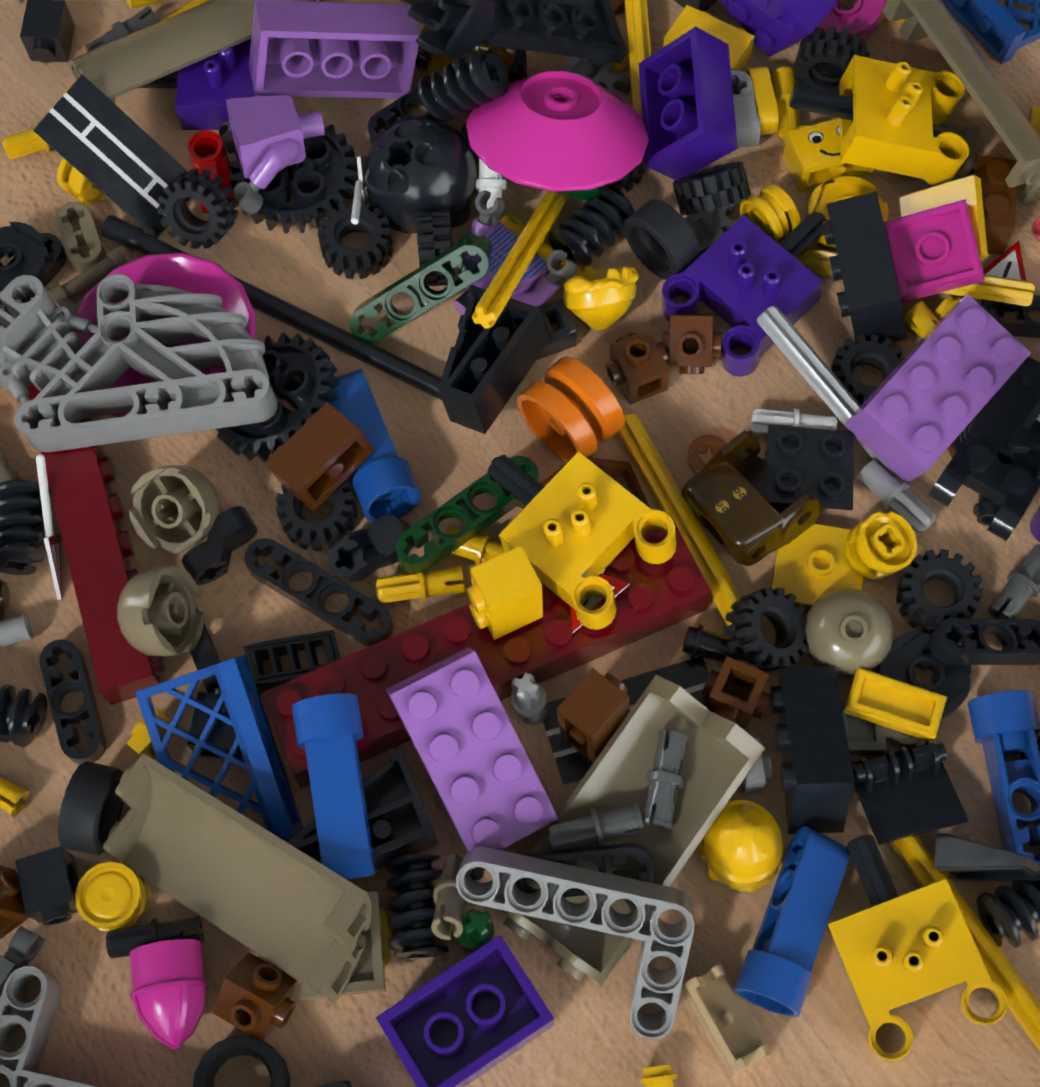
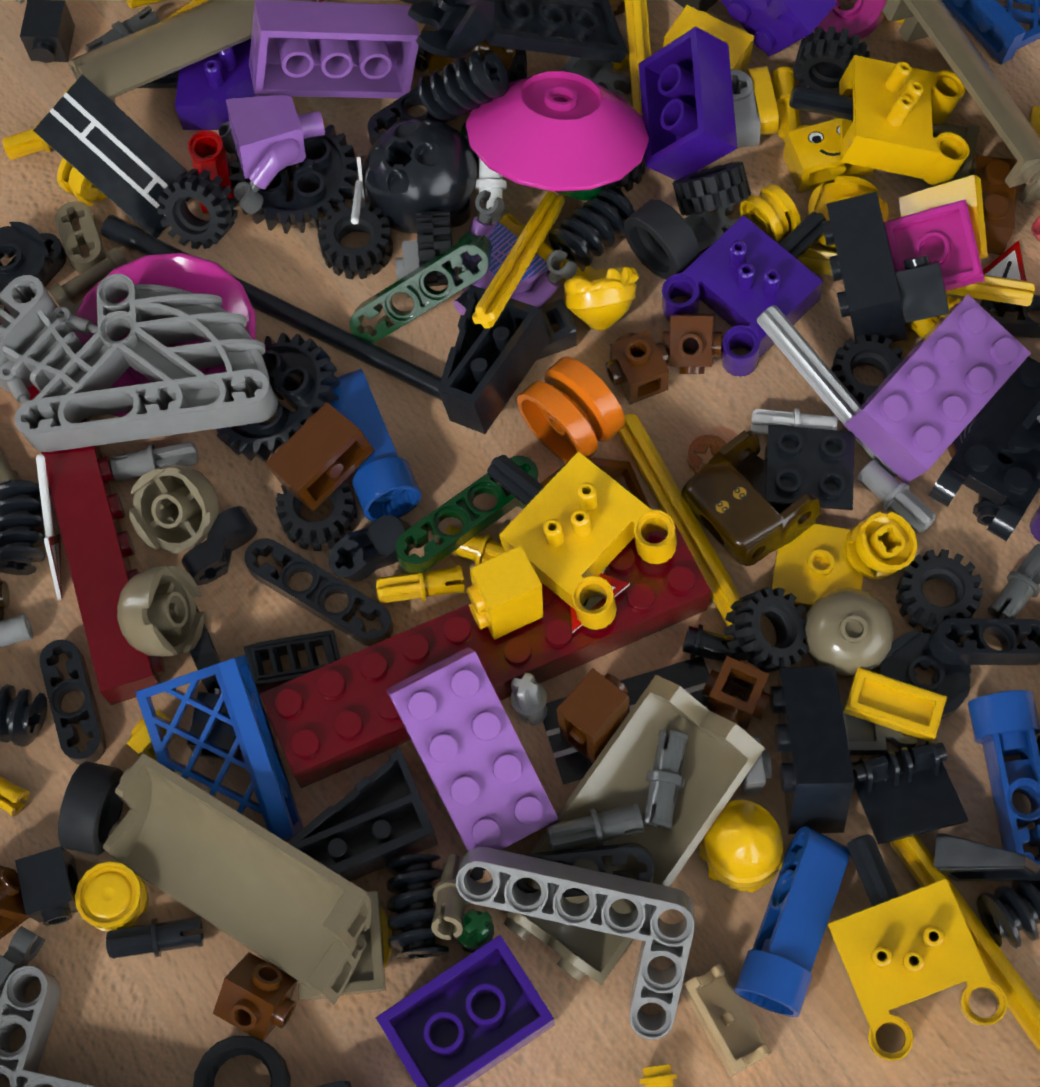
(143, 461): none -> light grey axle
(169, 988): dark pink helmet -> none
(328, 732): blue beam -> none
(409, 261): none -> light grey plate
(922, 288): none -> black brick

